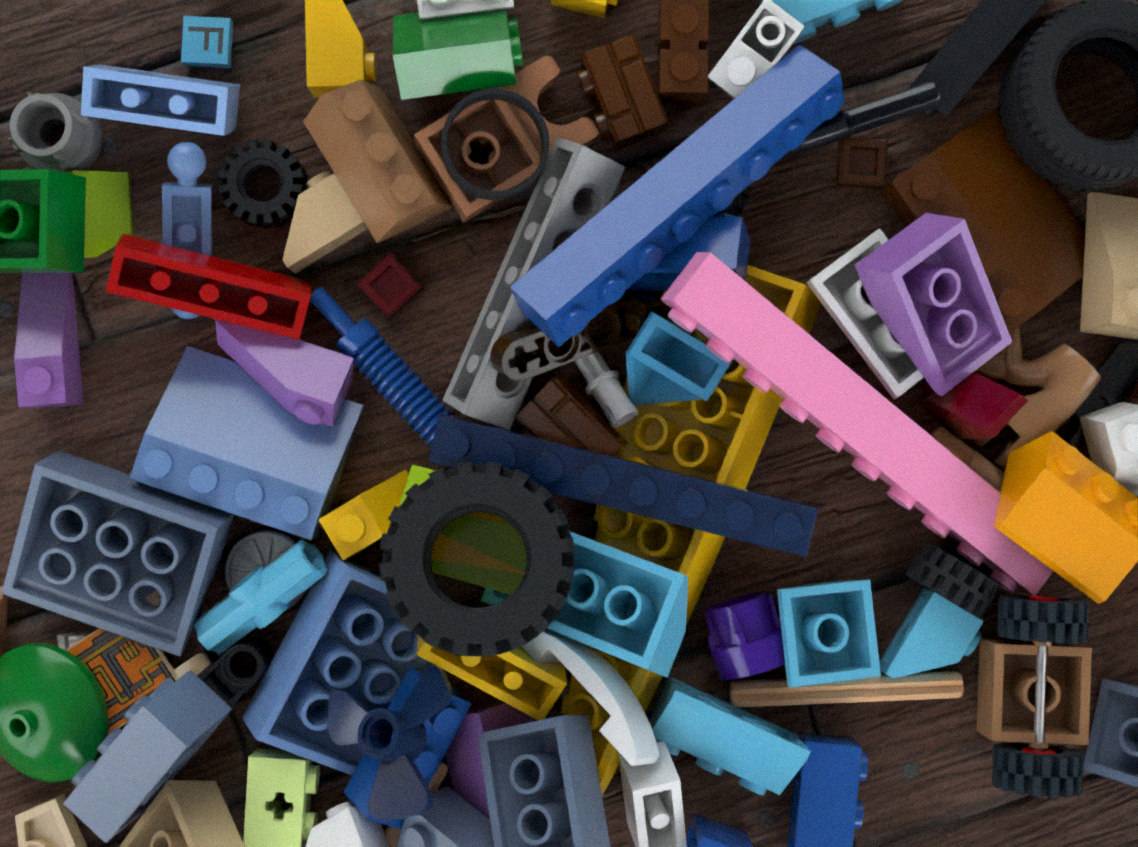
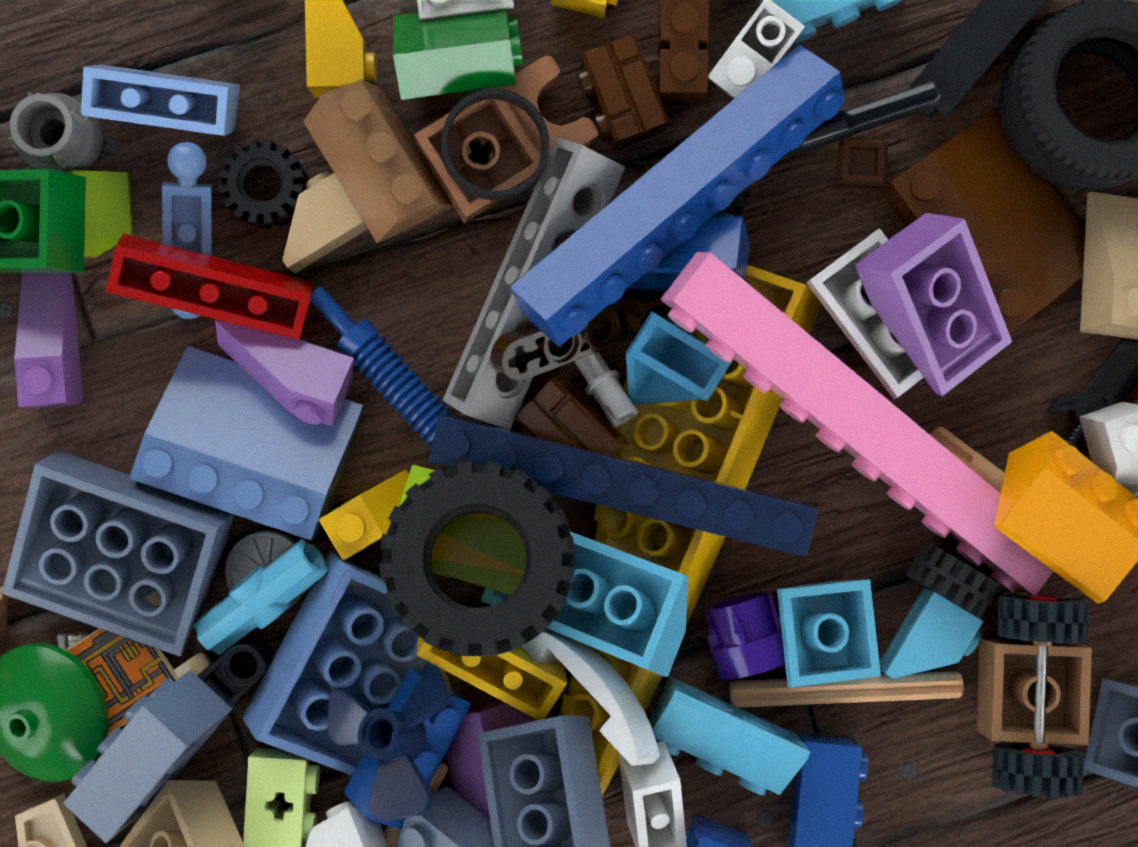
(207, 42): medium azure tile -> none
(389, 286): dark red tile -> none
(972, 407): dark red slope -> none
(1065, 385): medium nougat piece -> none

